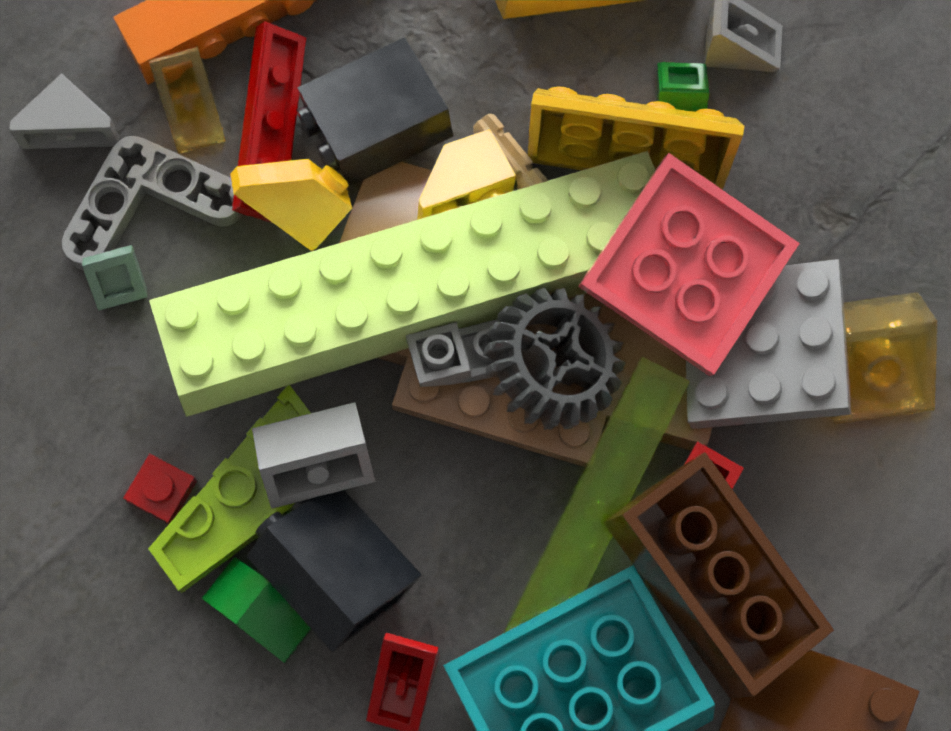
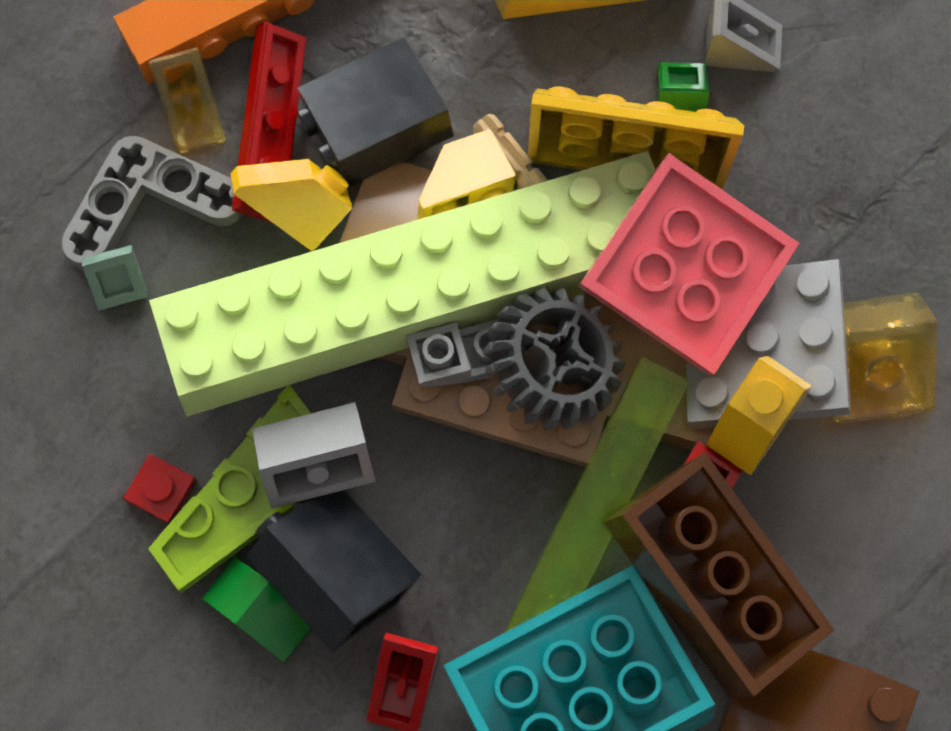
(63, 119): light grey slope -> none
(757, 413): none -> yellow slope

